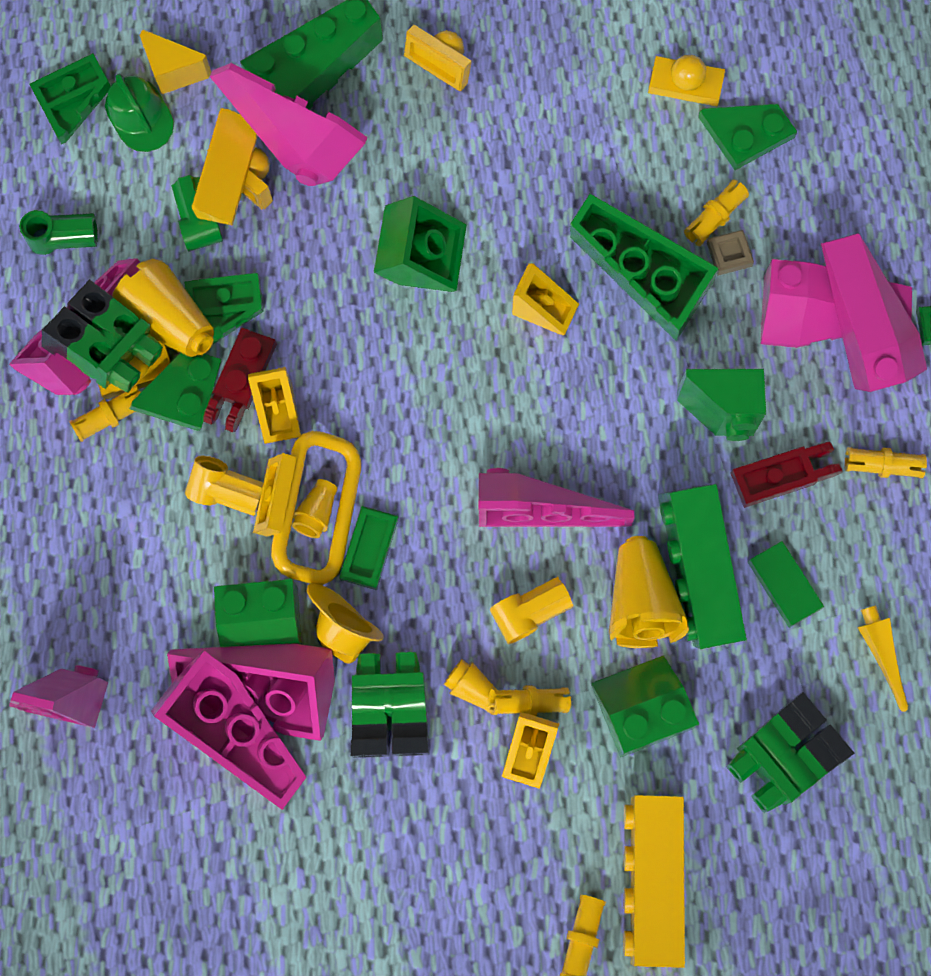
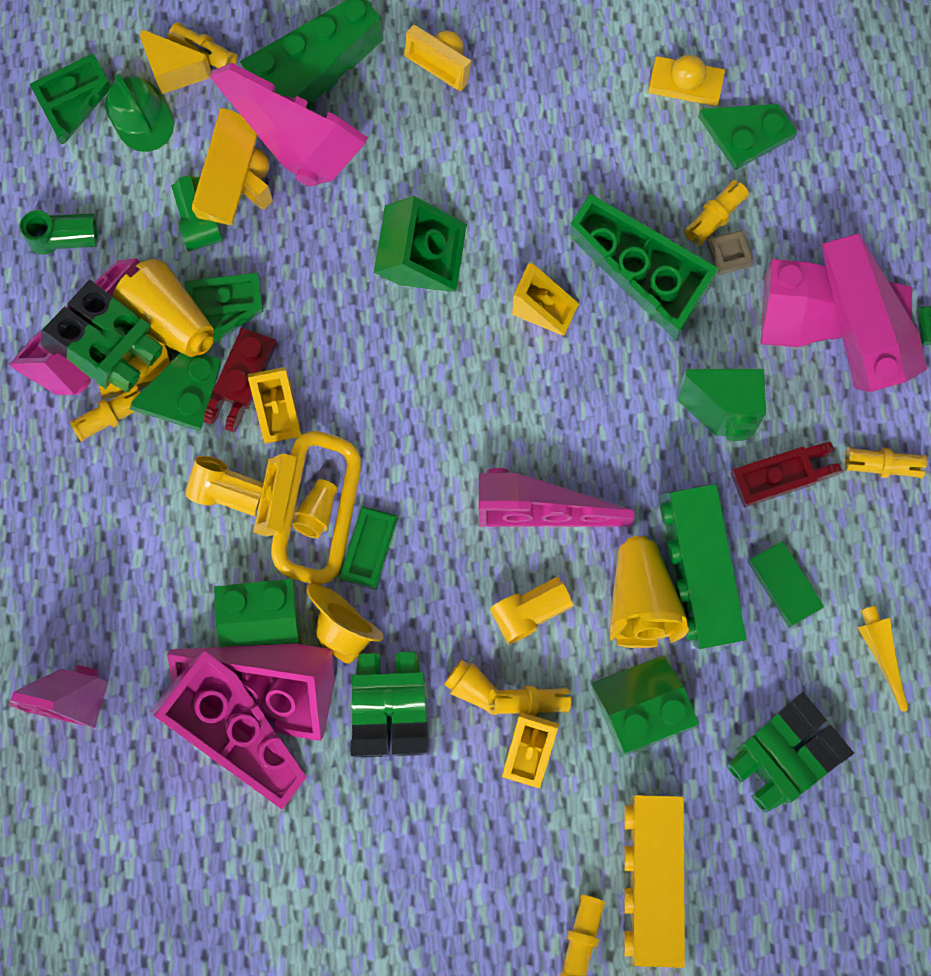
(220, 56): none -> yellow pin

